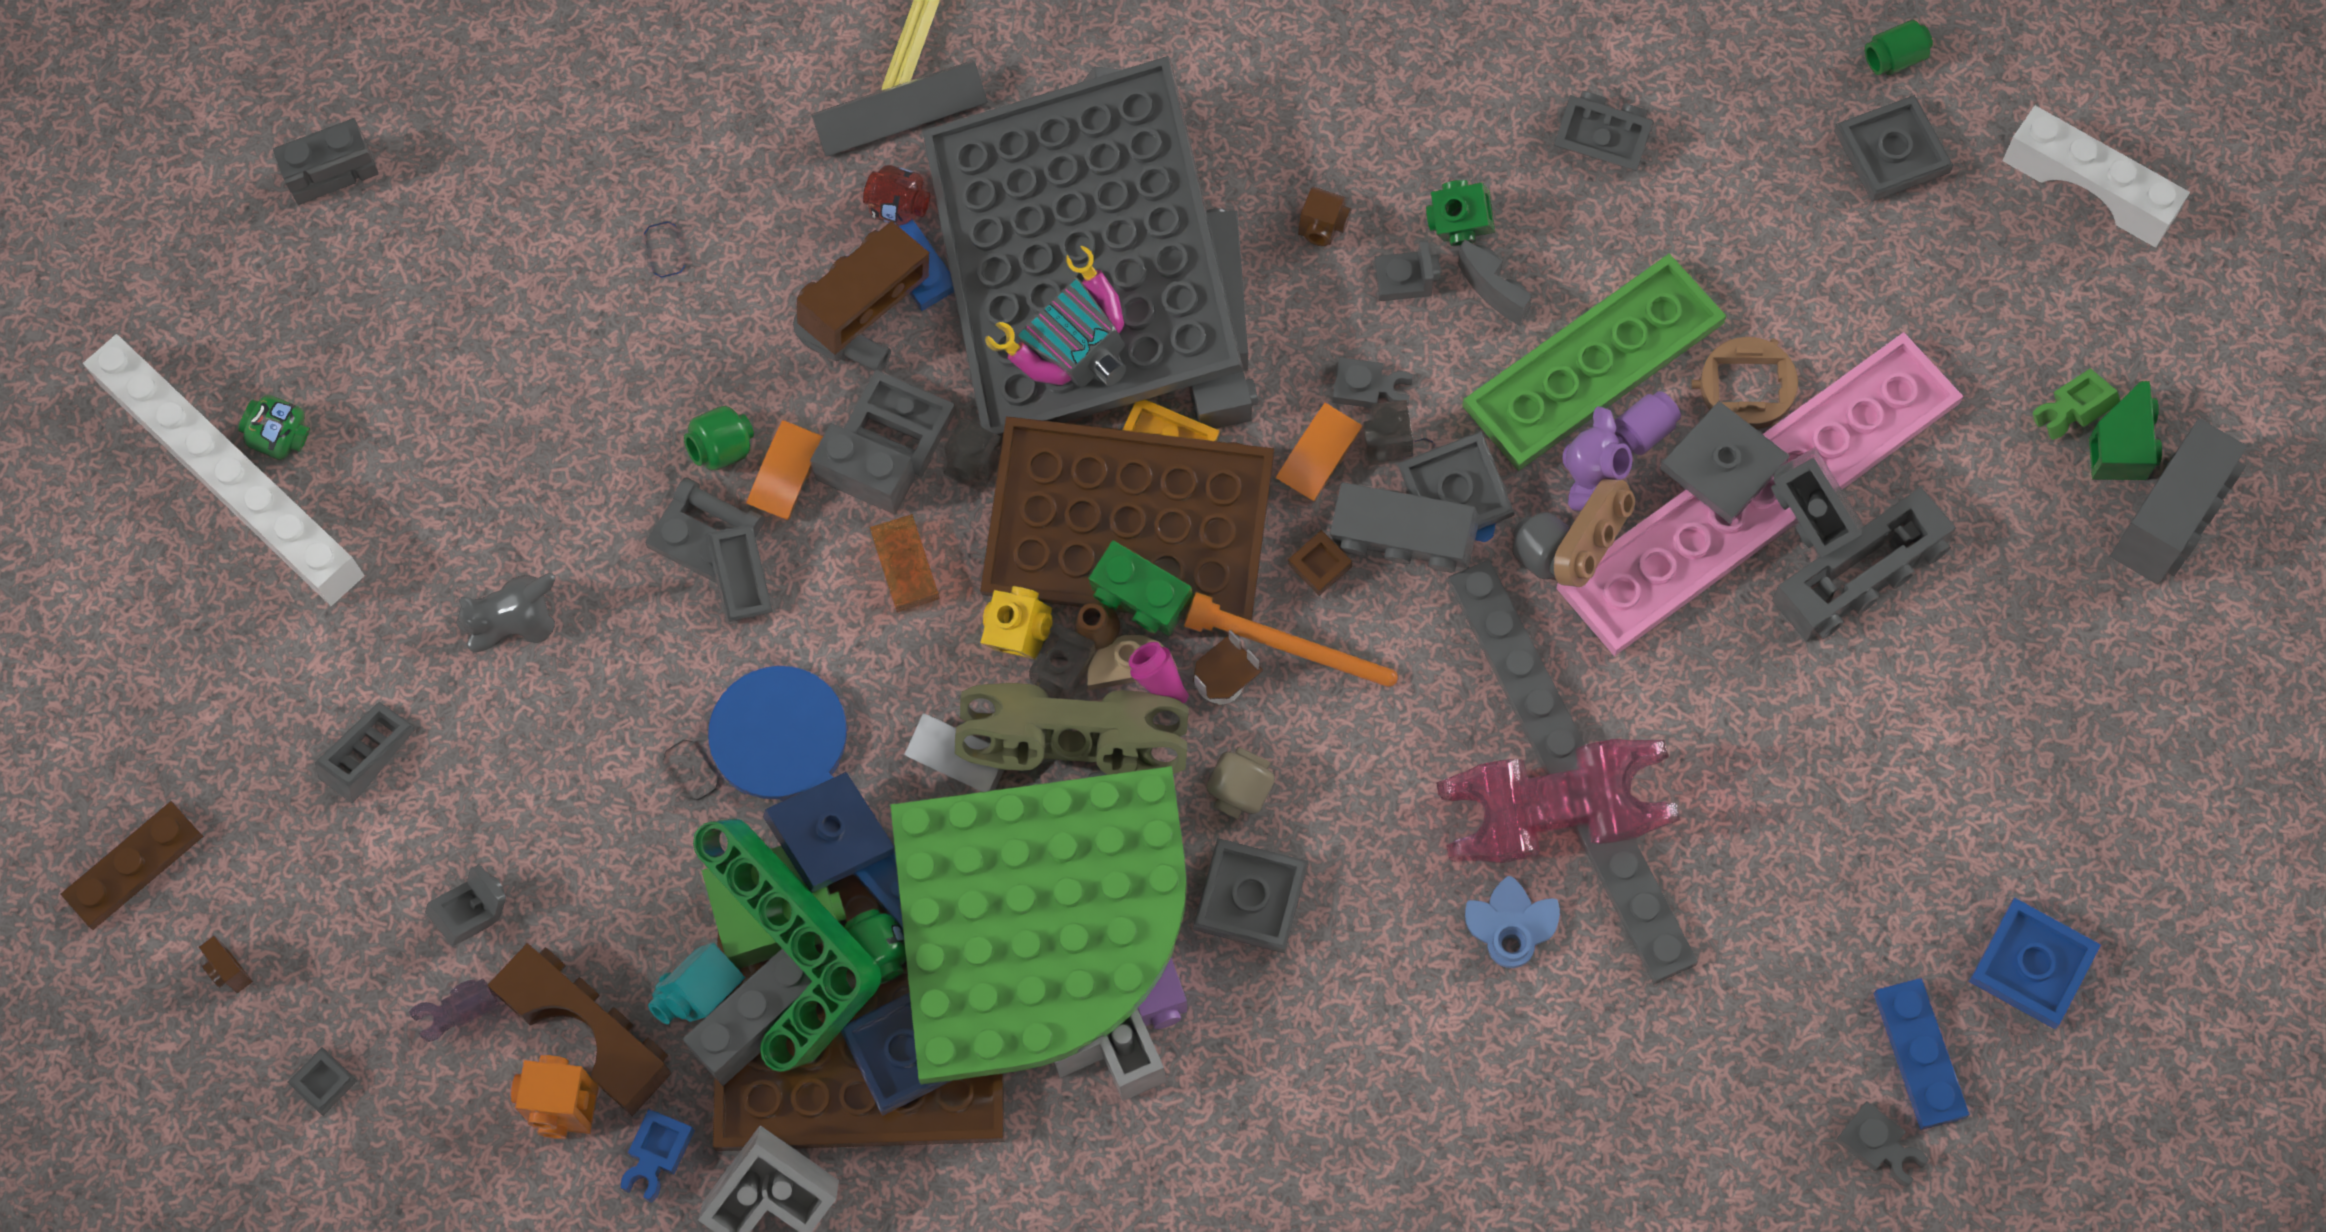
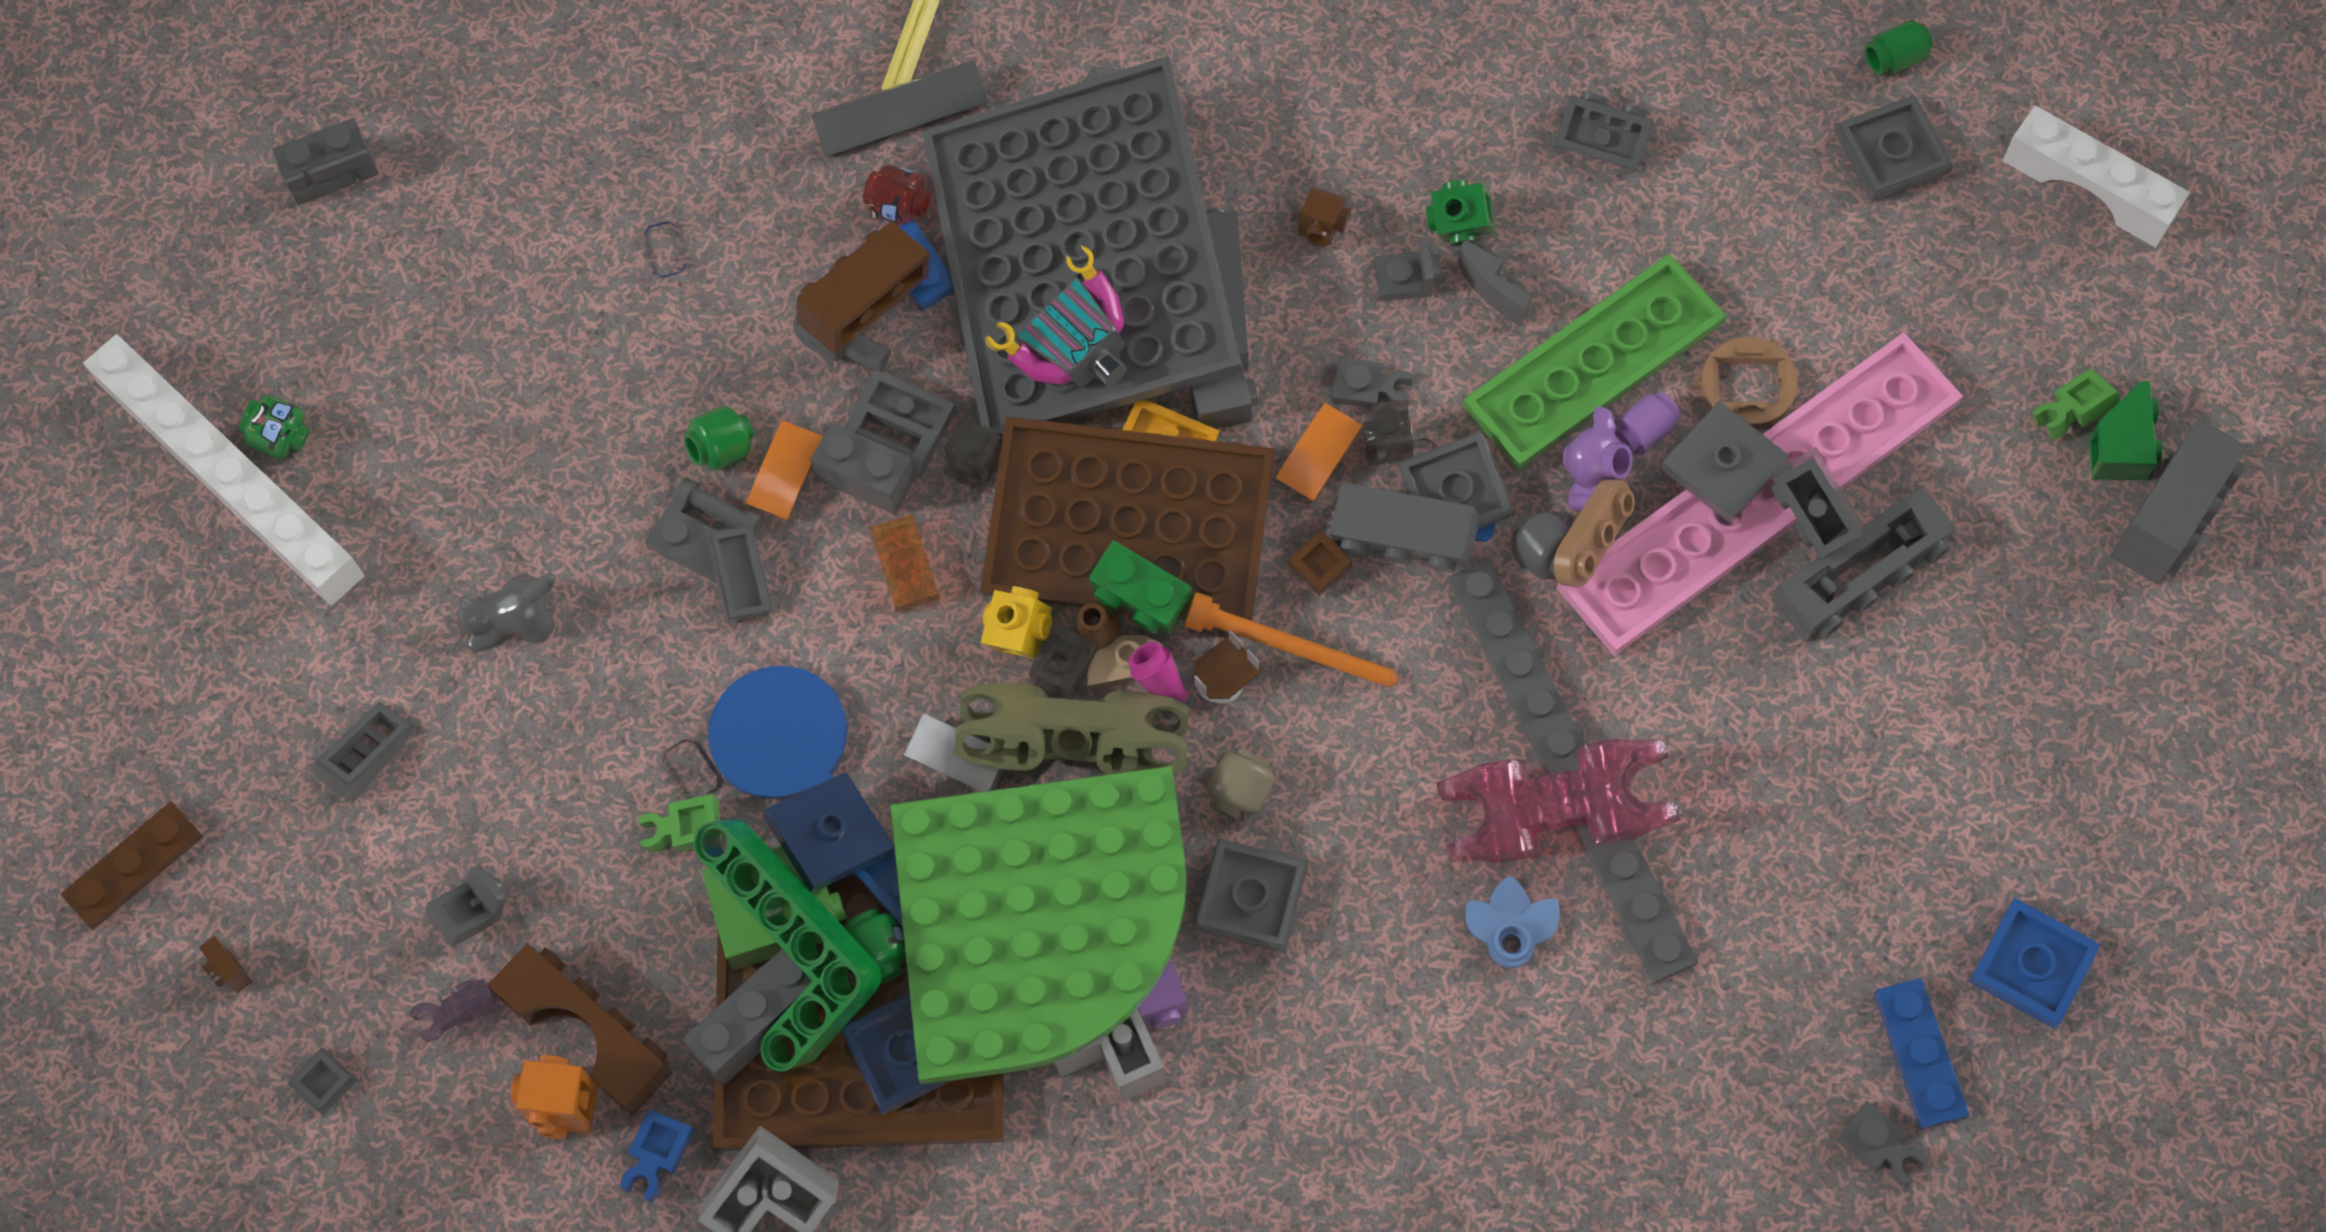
(681, 824): none -> bright green plate
(695, 986): teal brick -> none

